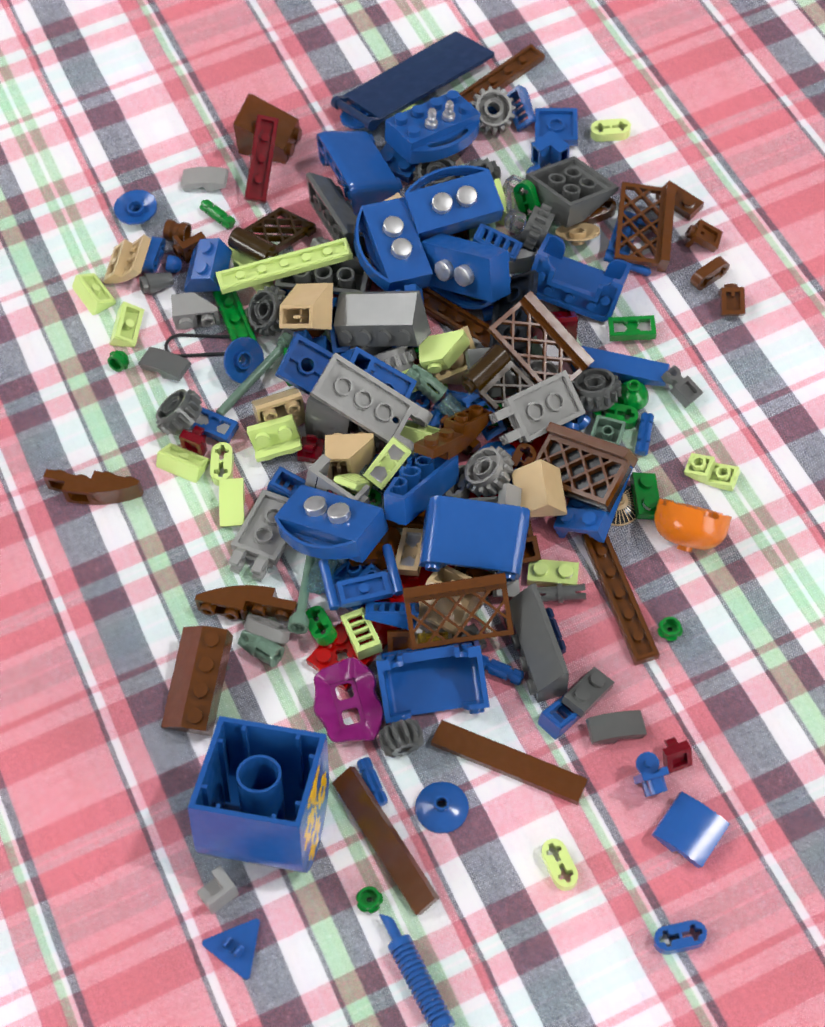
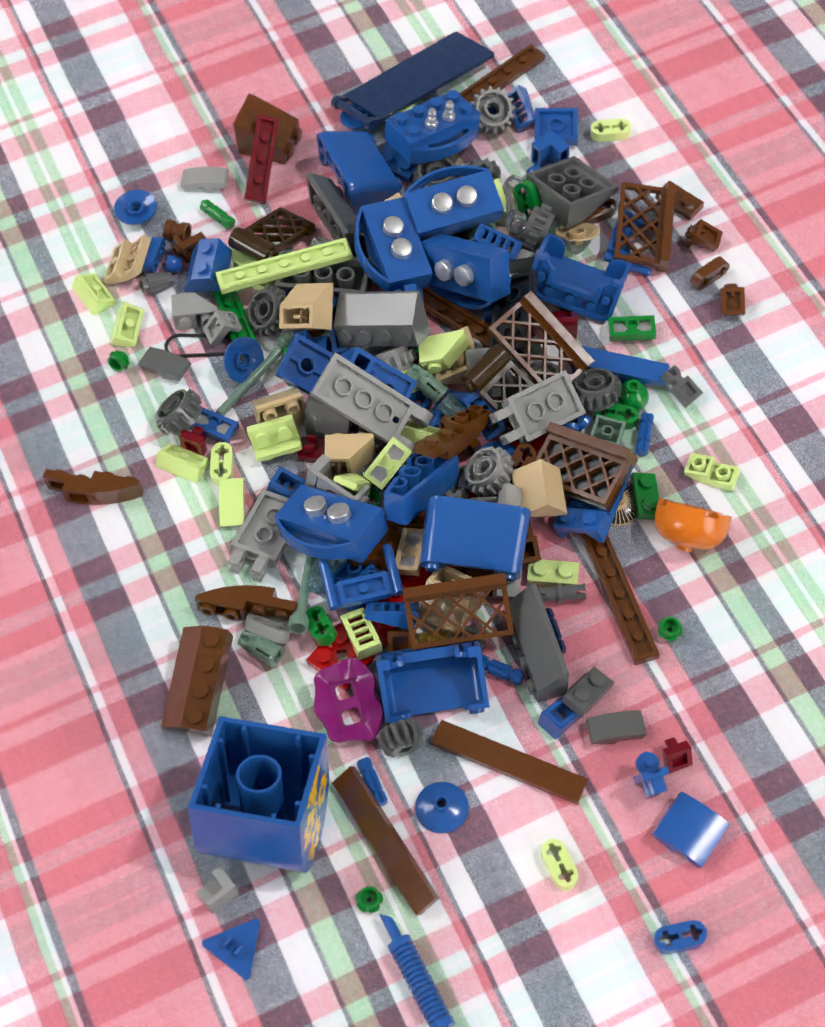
(220, 325): none -> light grey bracket

